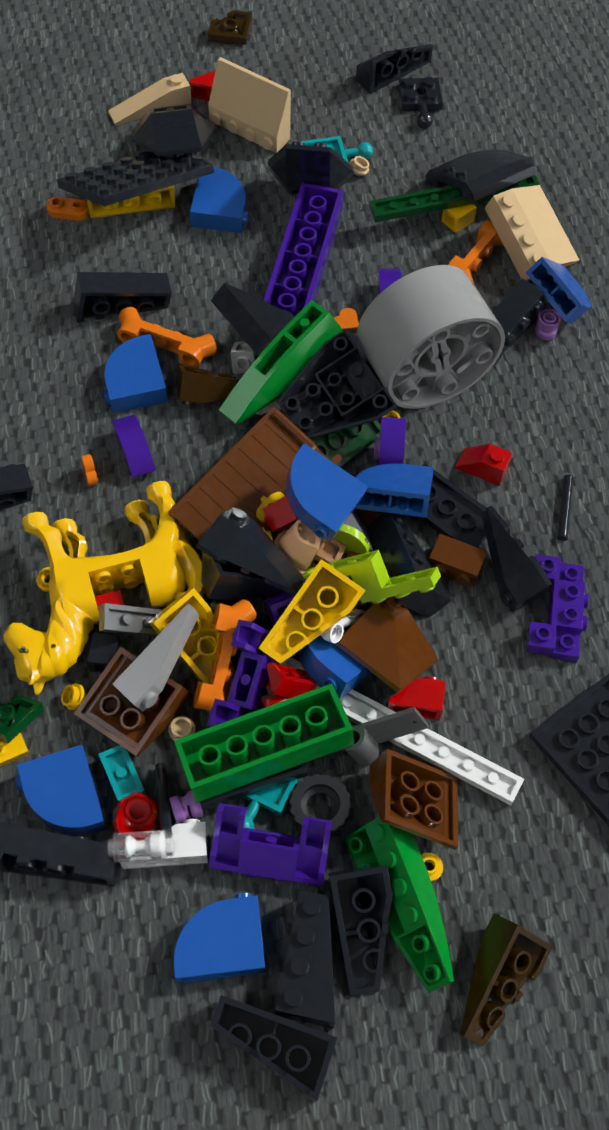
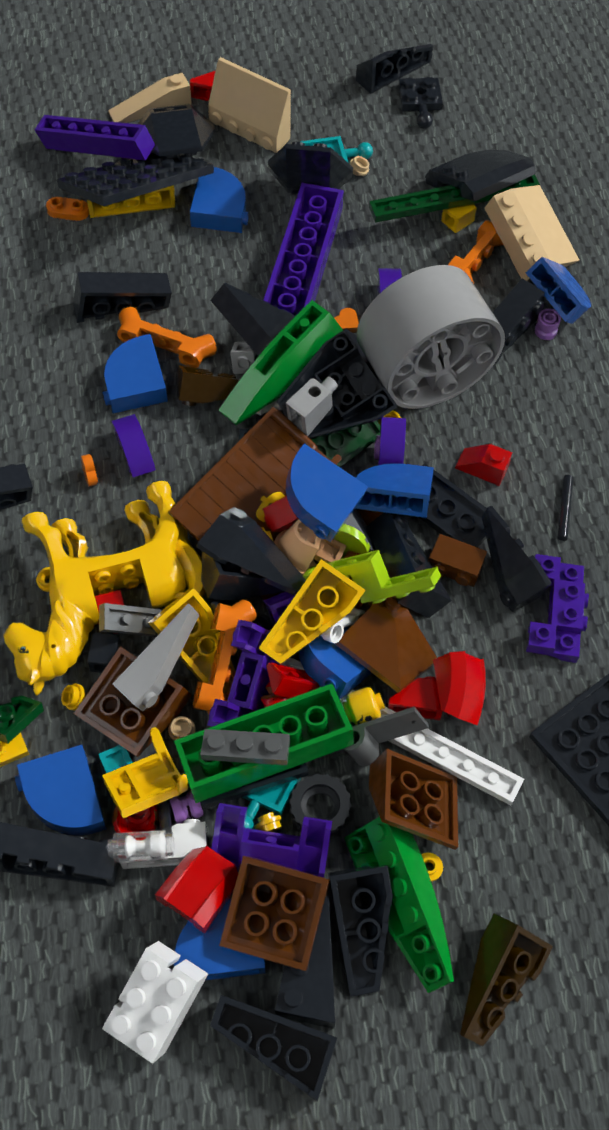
(95, 137): none -> dark purple brick
(146, 780): none -> yellow piece
(154, 1002): none -> white piece
(199, 887): none -> red slope
(231, 29): dark brown plate -> none
(245, 747): none -> dark grey plate
(269, 822): none -> yellow plate
(274, 912): none -> reddish brown slope
(311, 404): none -> light grey torso
(363, 705): none -> yellow head
(461, 685): none -> red slope

